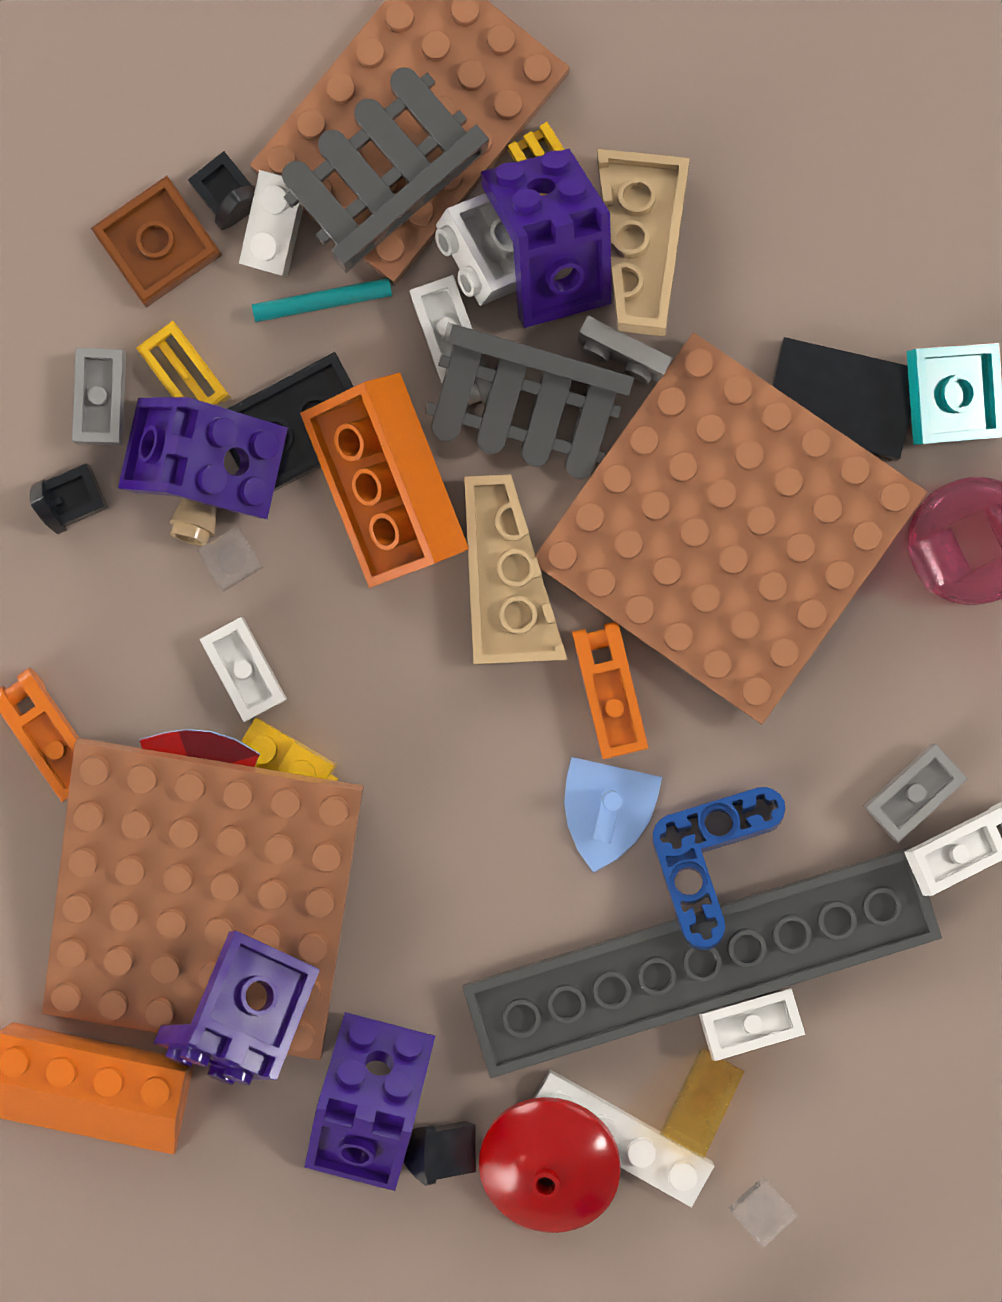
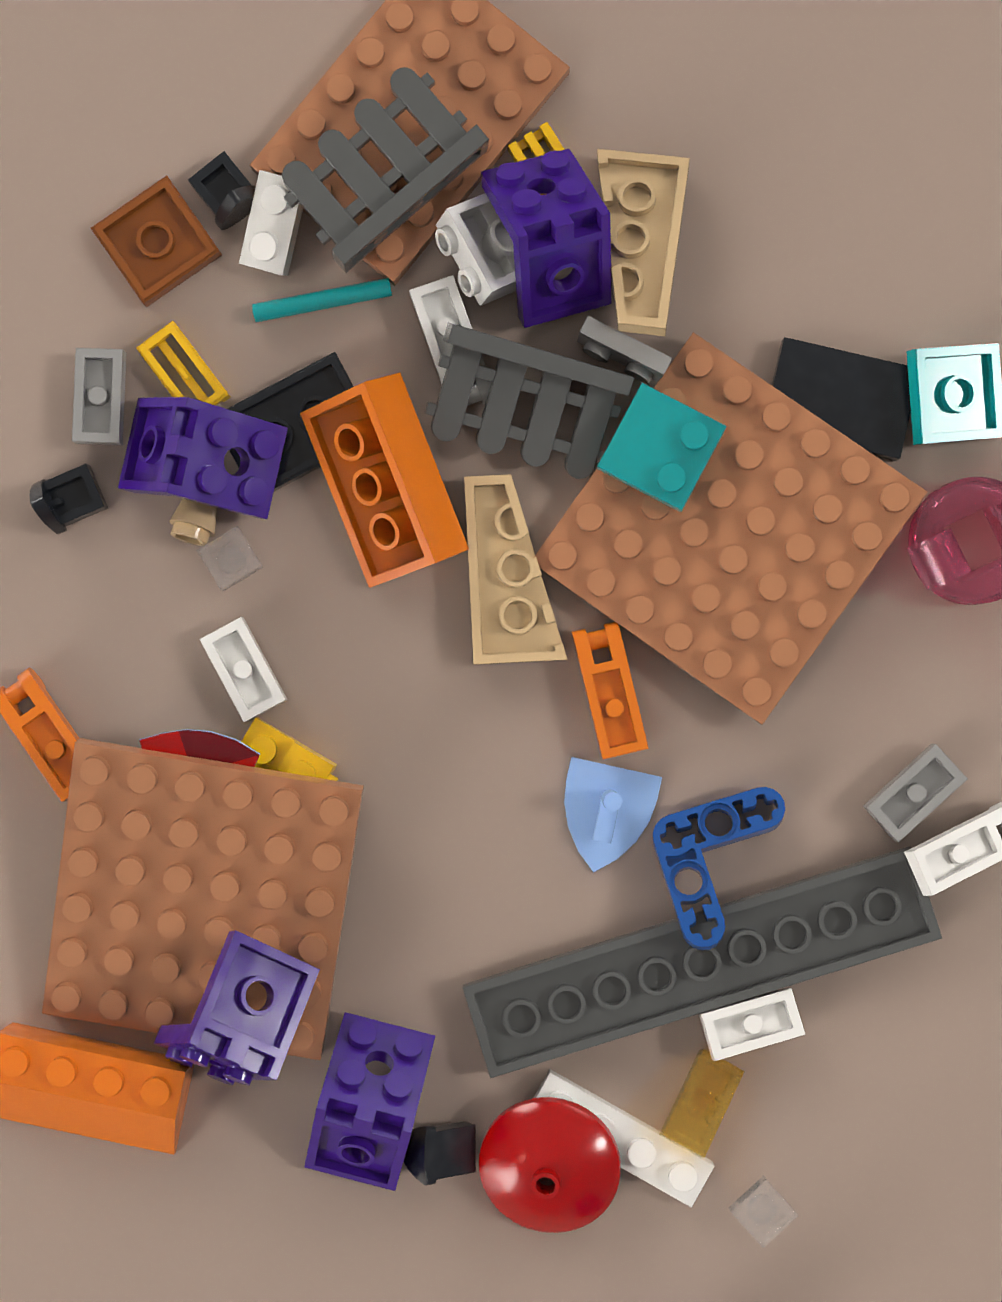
(661, 447): none -> teal plate

